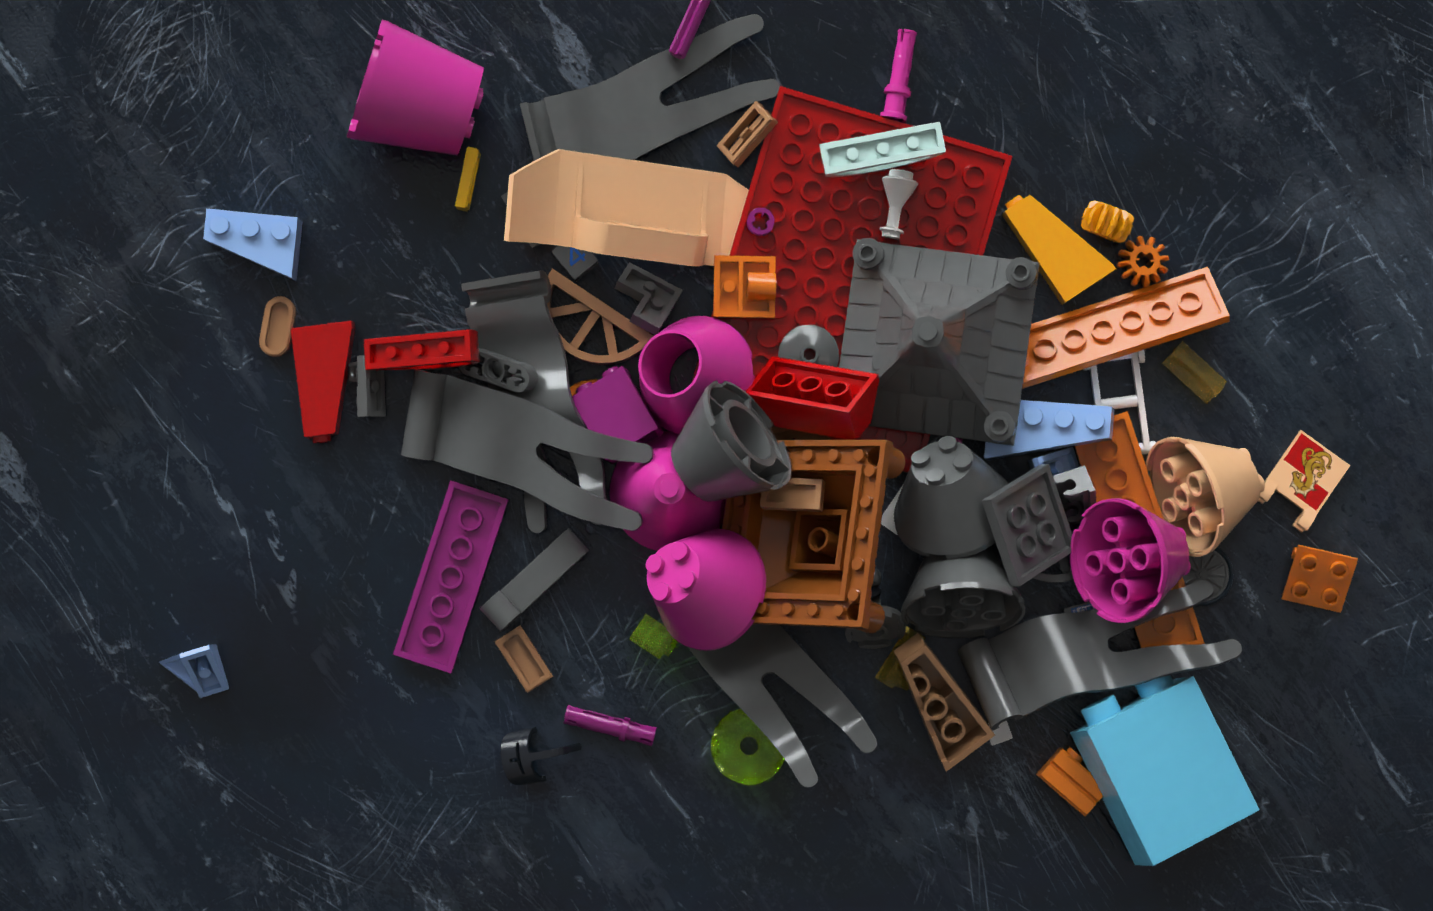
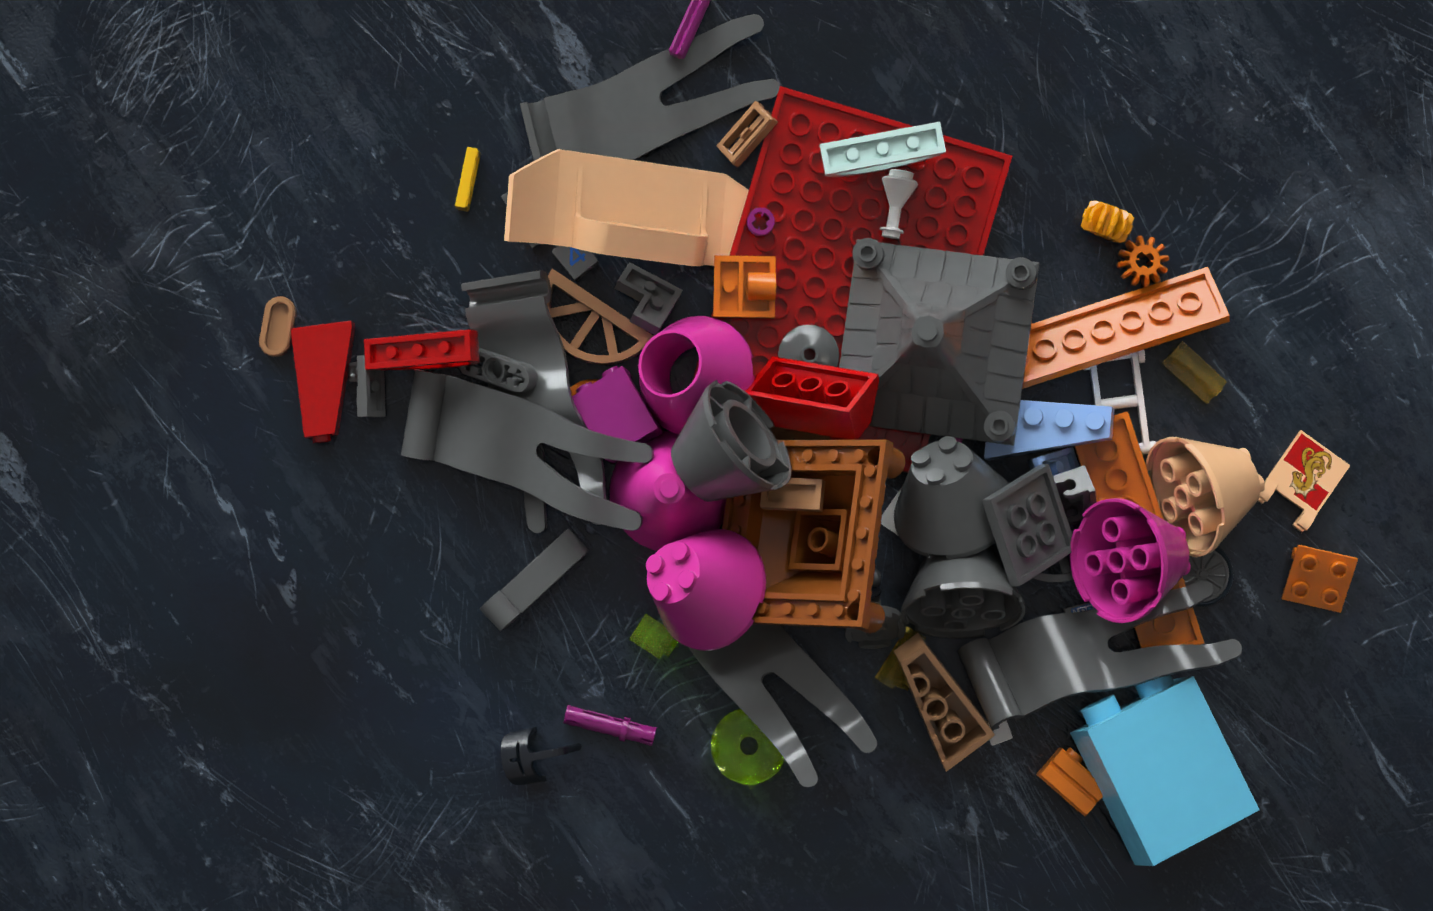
(199, 670): light blue slope -> none
(260, 238): light blue wedge -> none
(416, 94): dark pink cone -> none
(451, 577): magenta plate -> none
(523, 658): medium nougat tile -> none
(898, 89): dark pink pin -> none
(1064, 257): light orange slope -> none

